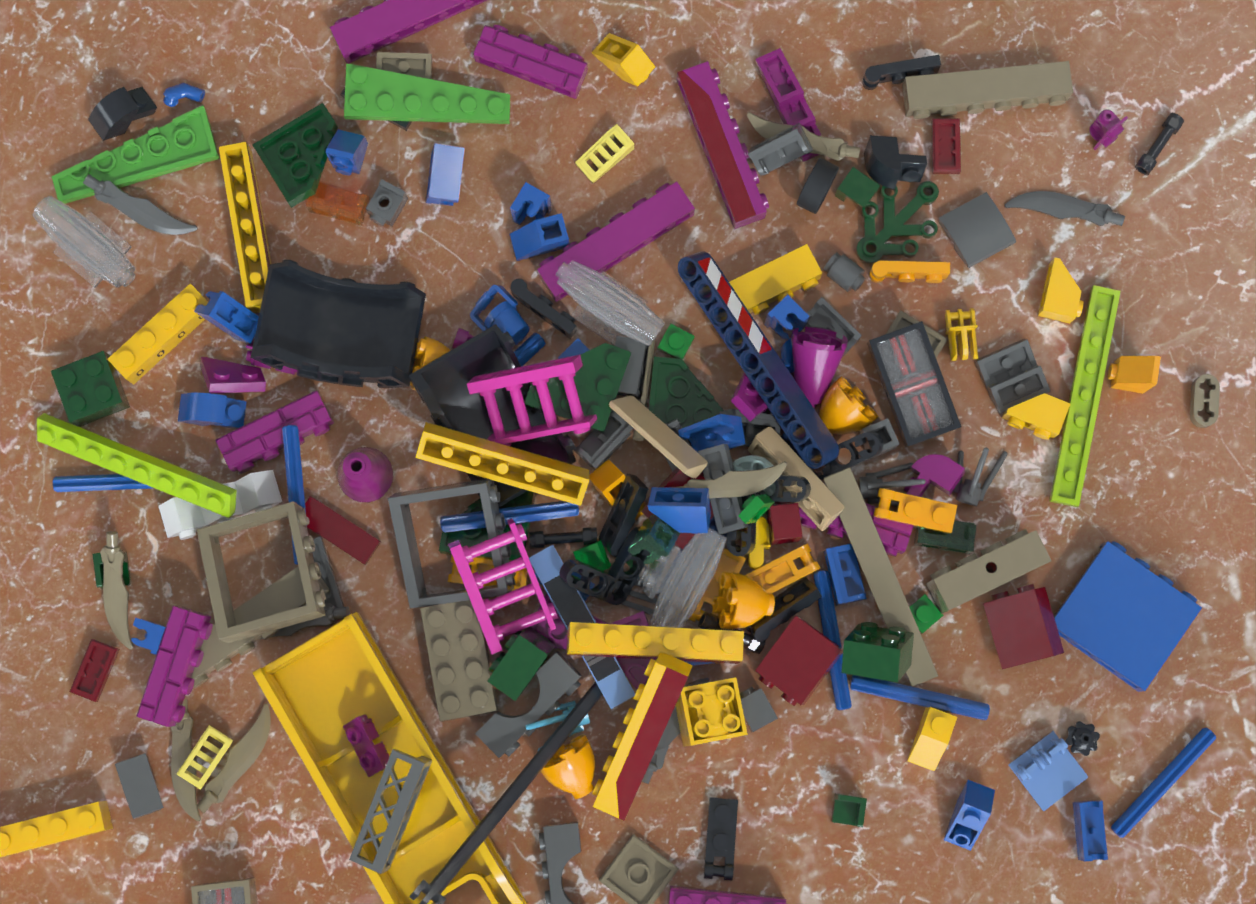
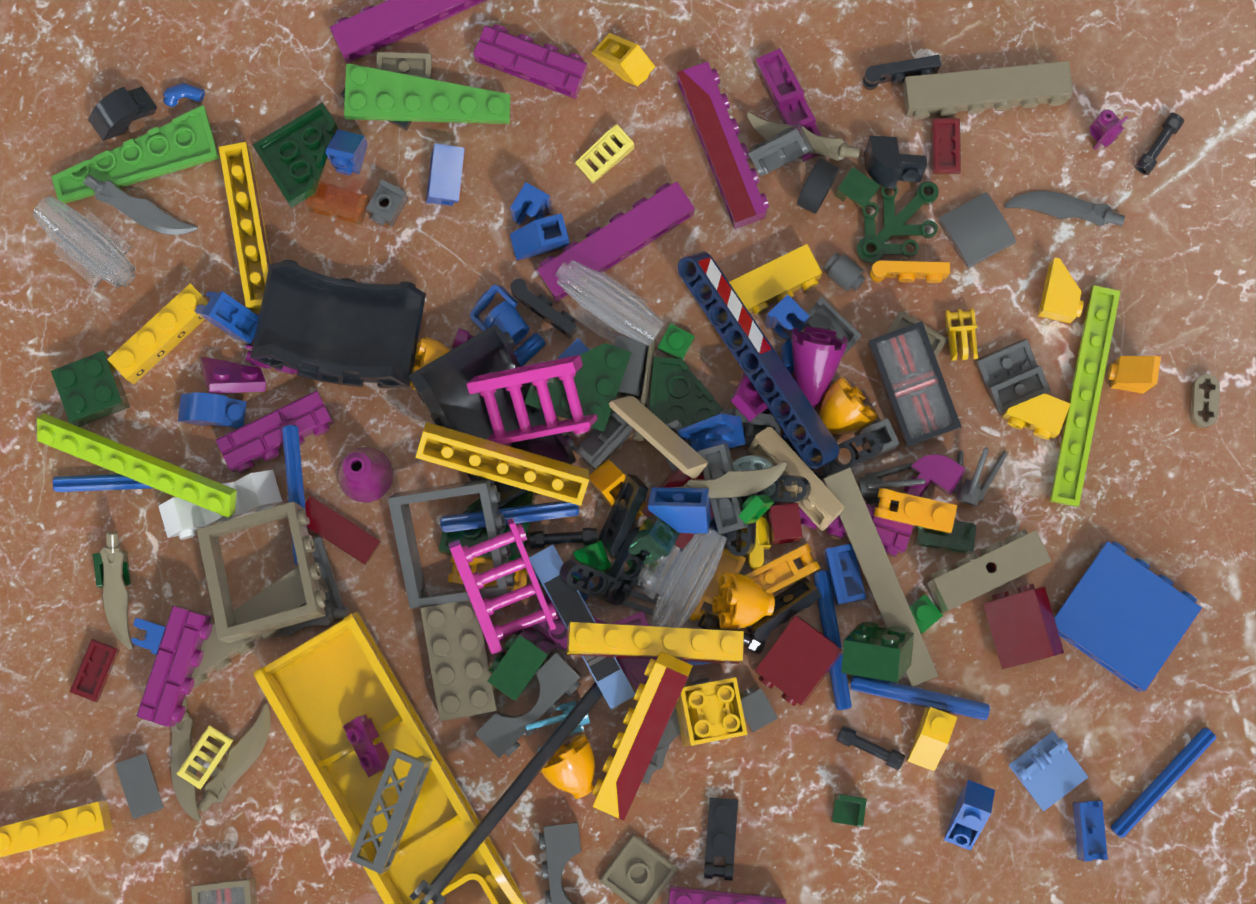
(848, 737): none -> black bar
(1082, 738): black plant -> none

